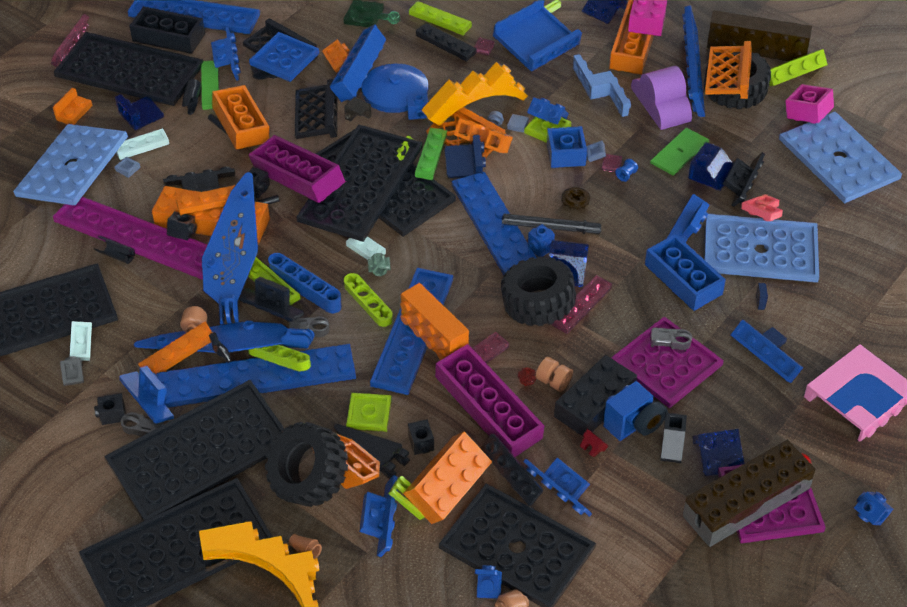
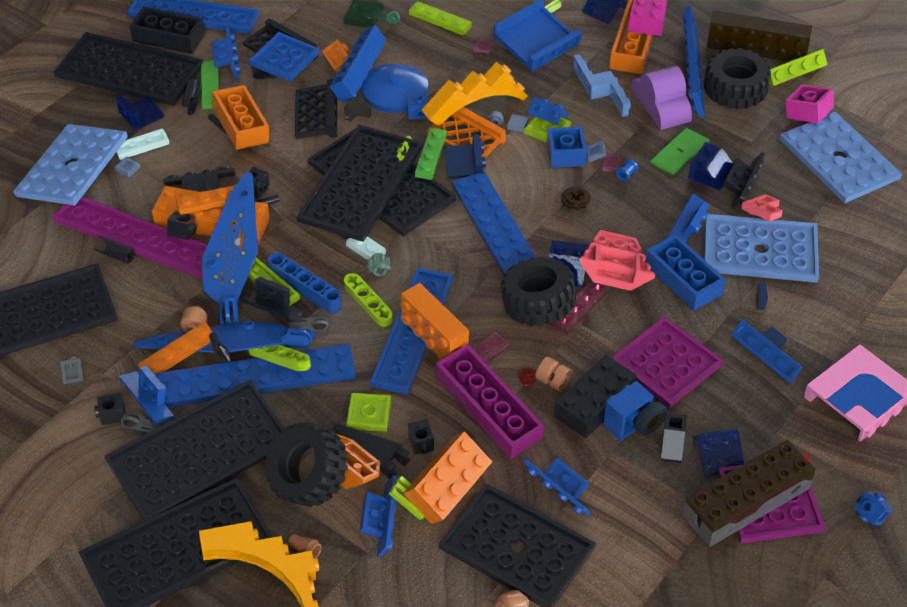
(71, 107): orange bracket -> none
(74, 36): clear pink plate -> none
(81, 340): light aqua plate -> none
(297, 168): magenta brick -> none
(446, 42): black plate -> none
(488, 582): blue bracket -> none
(492, 138): orange arch -> none
(511, 469): black bracket -> none
(540, 240): blue brick -> none
(550, 223): black axle -> none
(597, 444): dark red tile -> none
(616, 261): none -> coral wedge
(667, 337): flat silver piece -> none
(742, 70): orange fence -> none

